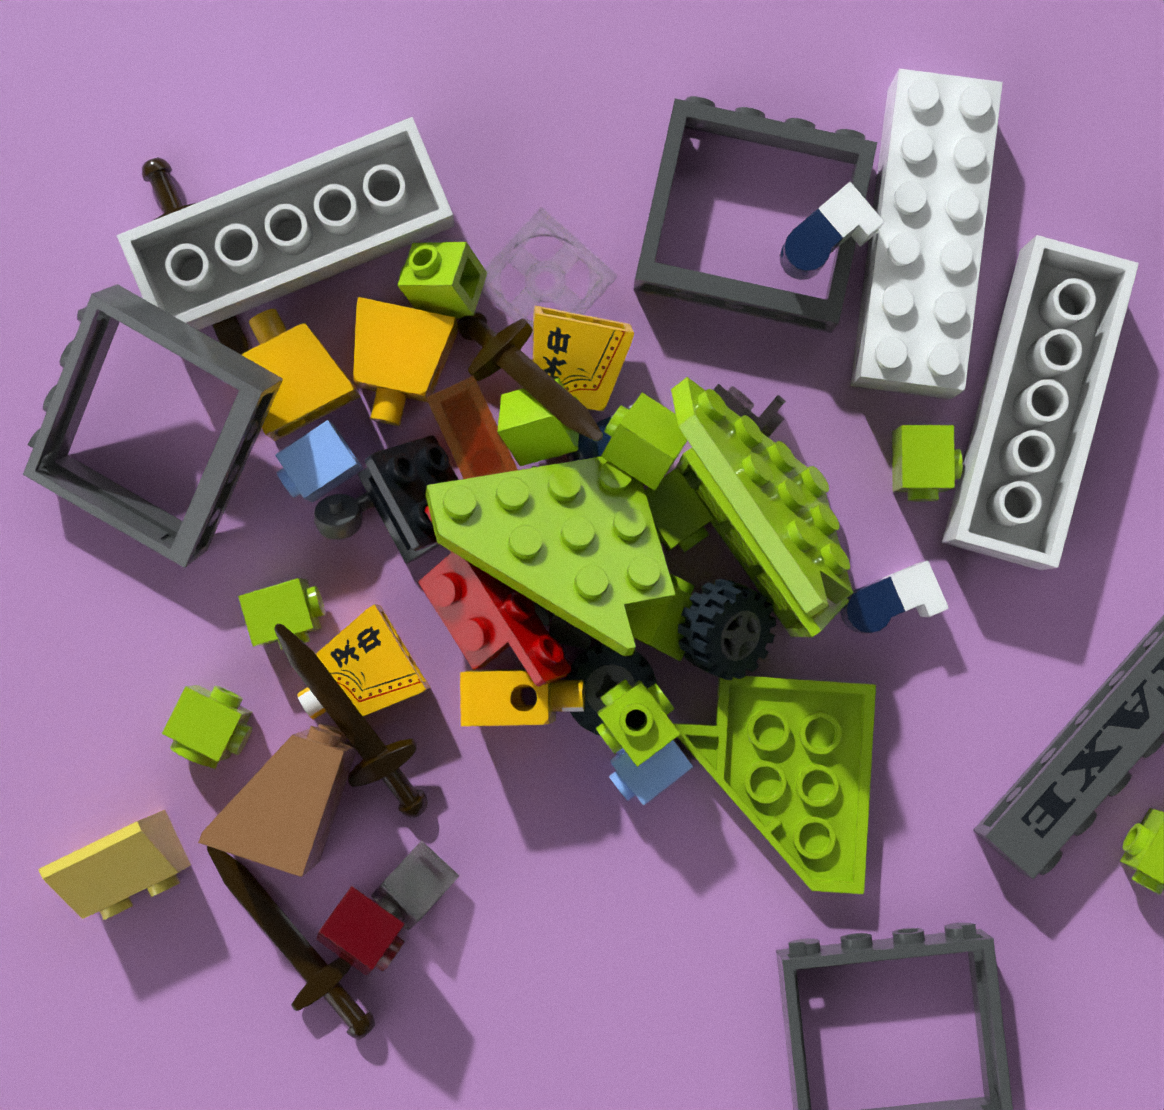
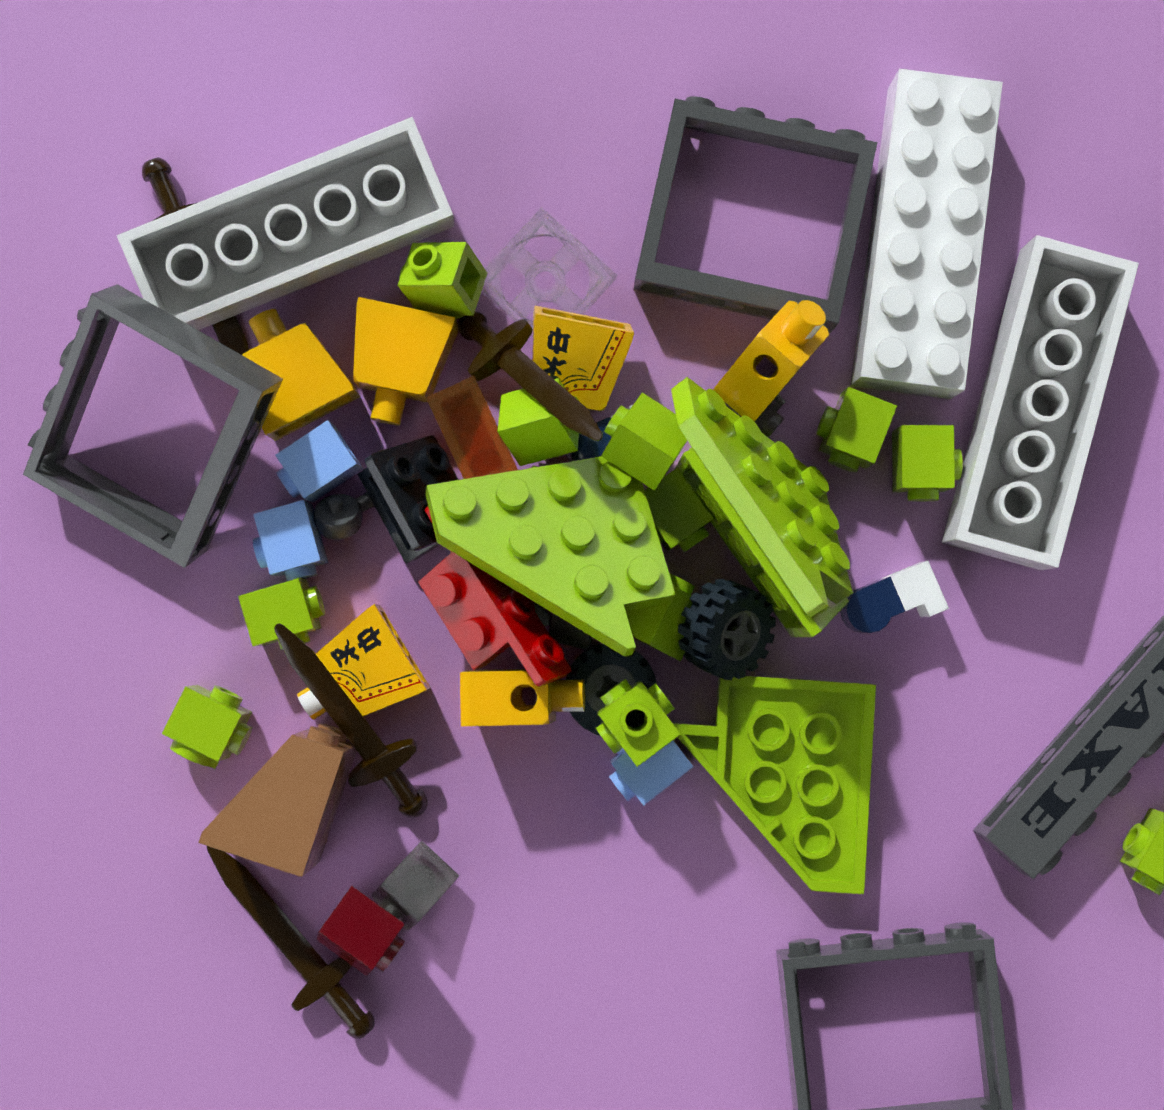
(119, 866): light yellow slope -> none
(289, 541): none -> light blue brick
(785, 341): none -> yellow torso
(826, 229): leg -> none
(855, 429): none -> lime brick

